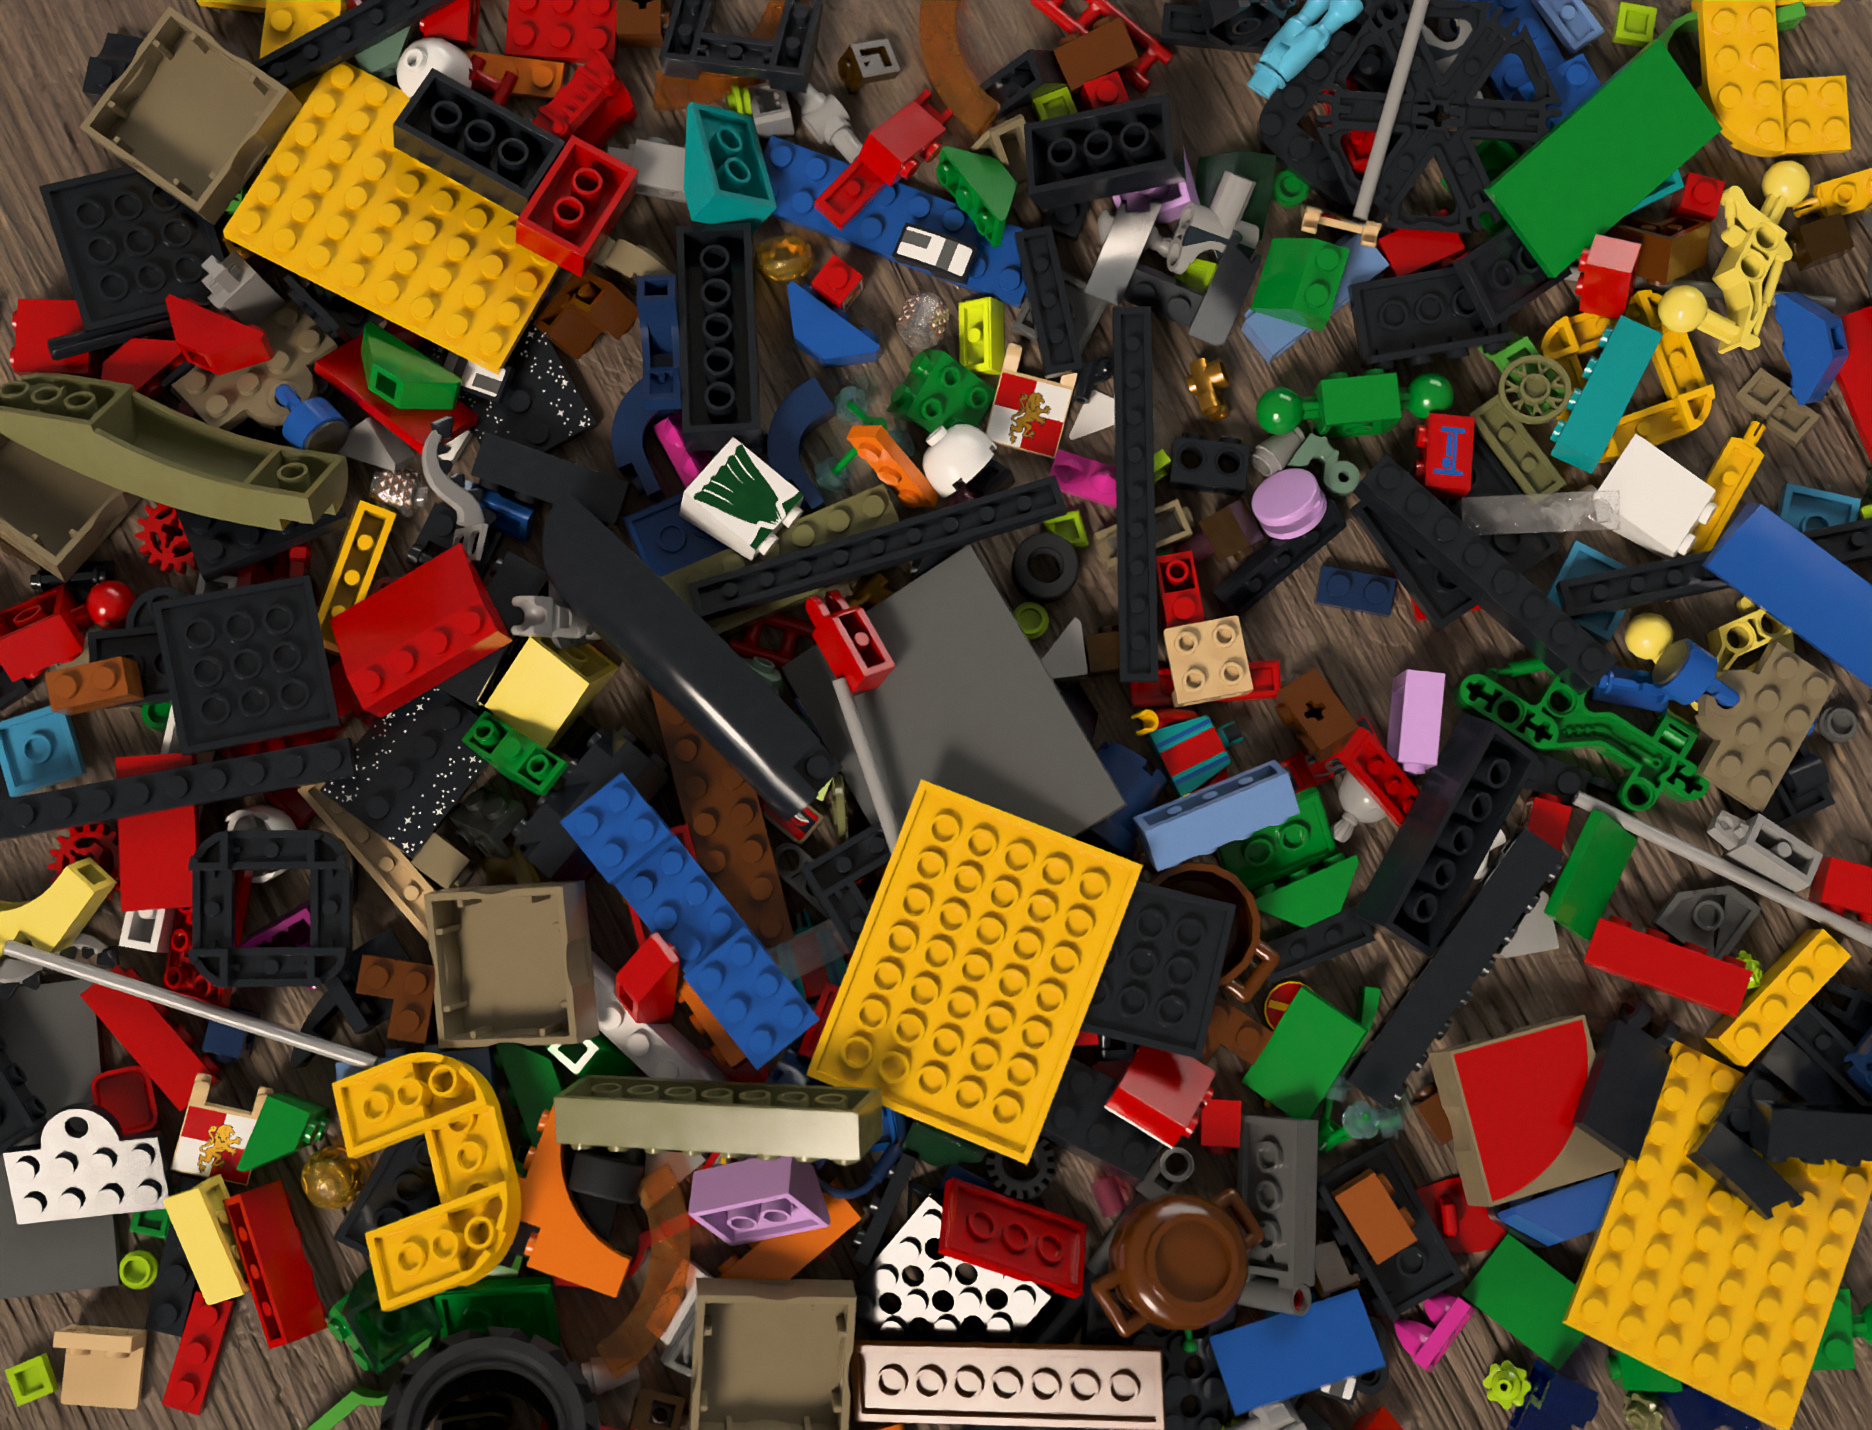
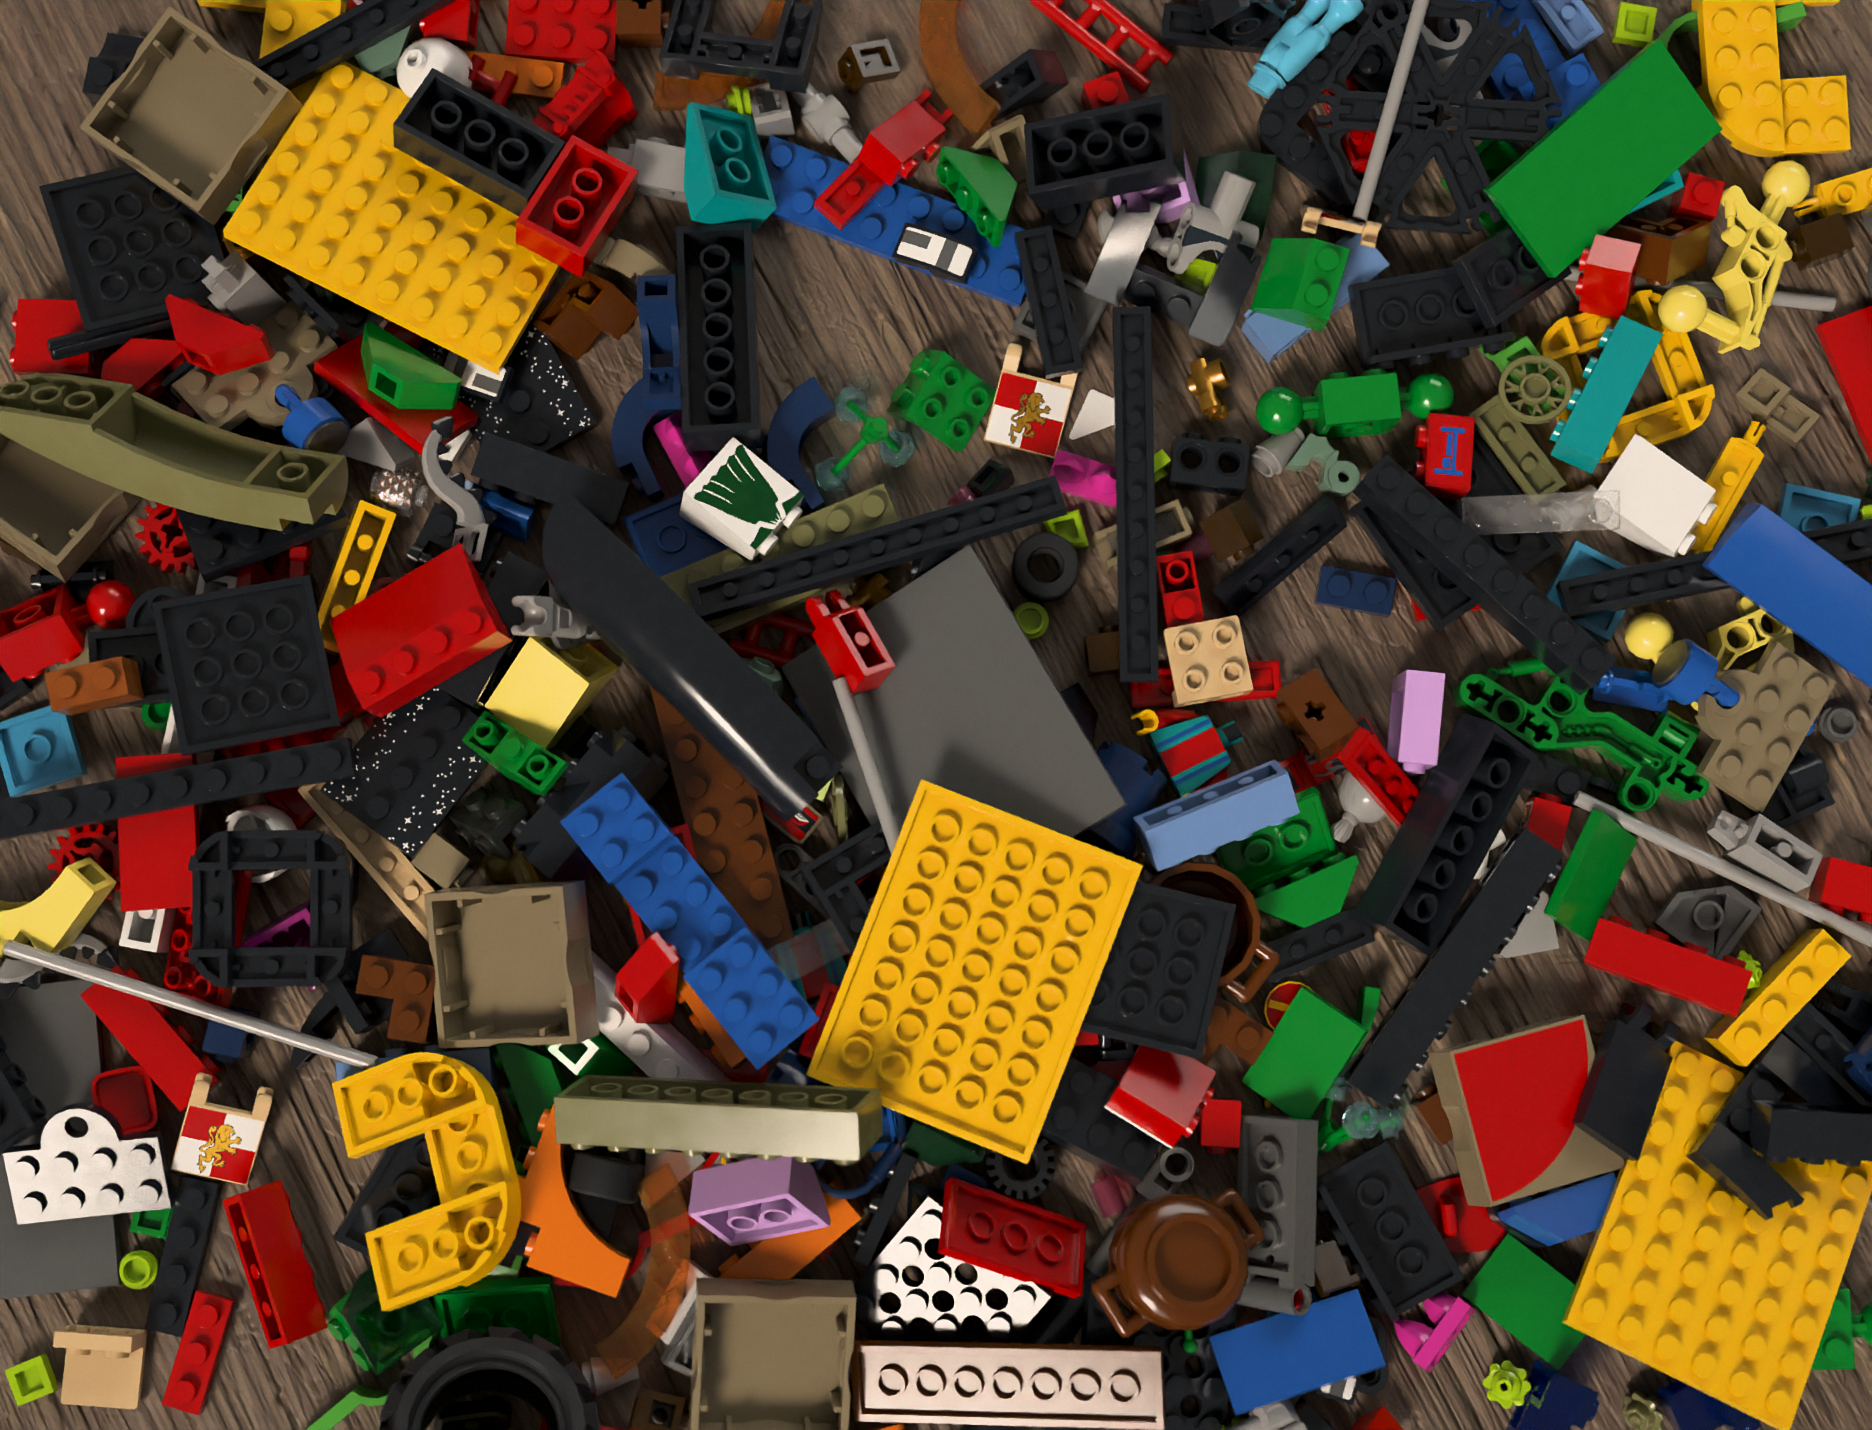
(208, 1239): light yellow panel -> none
(283, 1128): green slope -> none
(332, 1178): clear yellow hair -> none
(783, 258): clear yellow hair -> none
(826, 332): blue slope -> none
(838, 284): red brick -> none
(892, 466): orange plate -> none
(923, 321): clear head -> none
(955, 456): white cylinder -> none
(981, 335): neon yellow slope -> none
(1054, 104): lime plate -> none
(1067, 656): light grey slope -> none
(1092, 375): black arm -> none
(1096, 53): reddish brown brick -> none
(1288, 190): green tile -> none
(1289, 503): lavender head -> none
(1374, 1215): dark orange brick -> none
(1419, 250): red brick -> none
(1637, 1376): green slope -> none
(1811, 345): blue slope -> none

